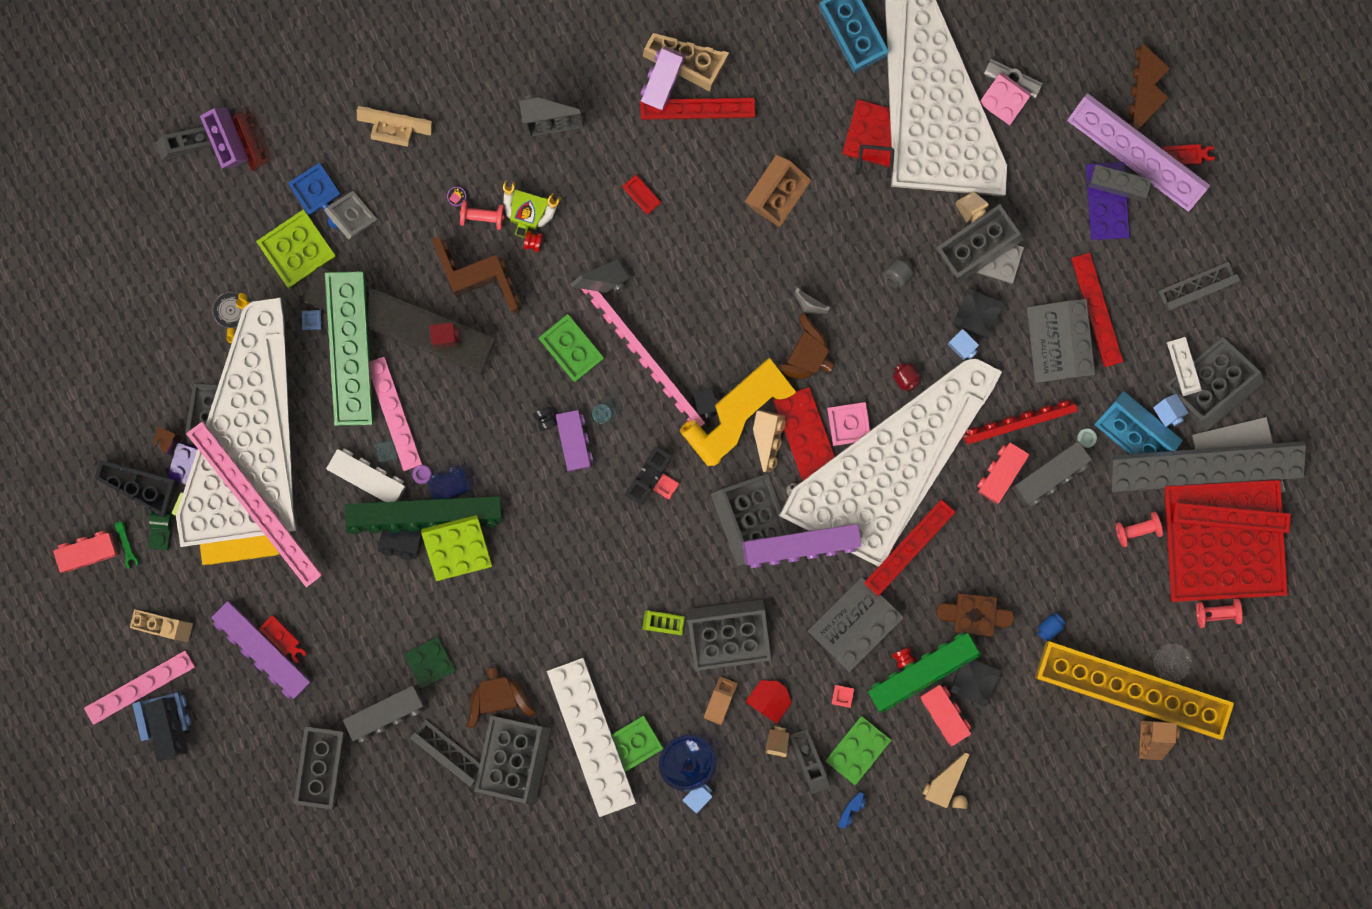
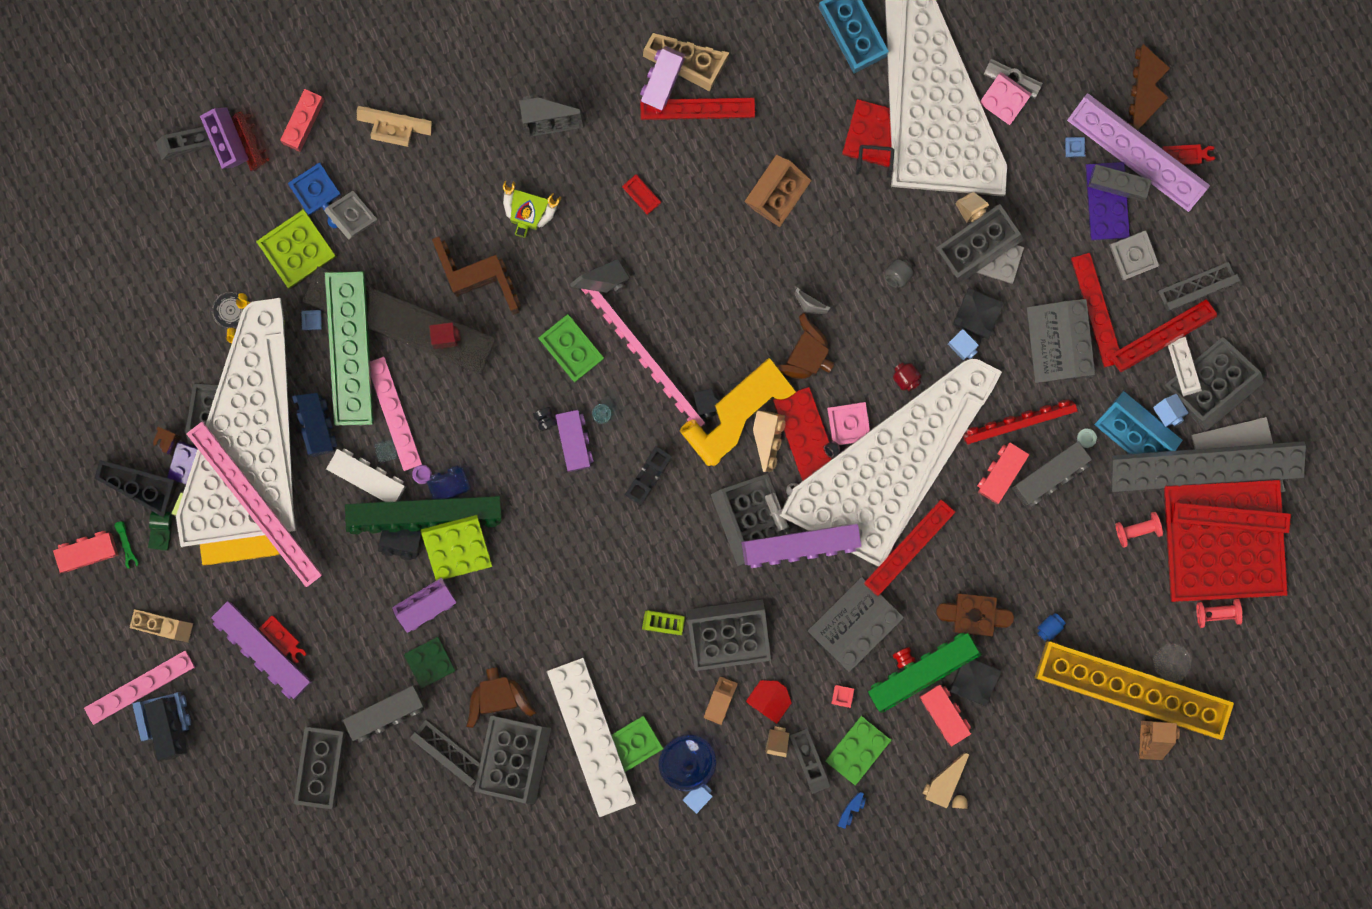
(302, 120): none -> coral brick
(316, 424): none -> dark blue wedge
(424, 605): none -> medium lavender brick
(456, 196): tile -> none
(481, 215): coral hose -> none
(533, 241): red wheel -> none
(666, 486): coral tile -> none
(775, 510): none -> light grey axle
(832, 449): none -> black hinge
(1075, 147): none -> medium blue tile
(1134, 255): none -> light grey plate
(1163, 336): none -> red plate

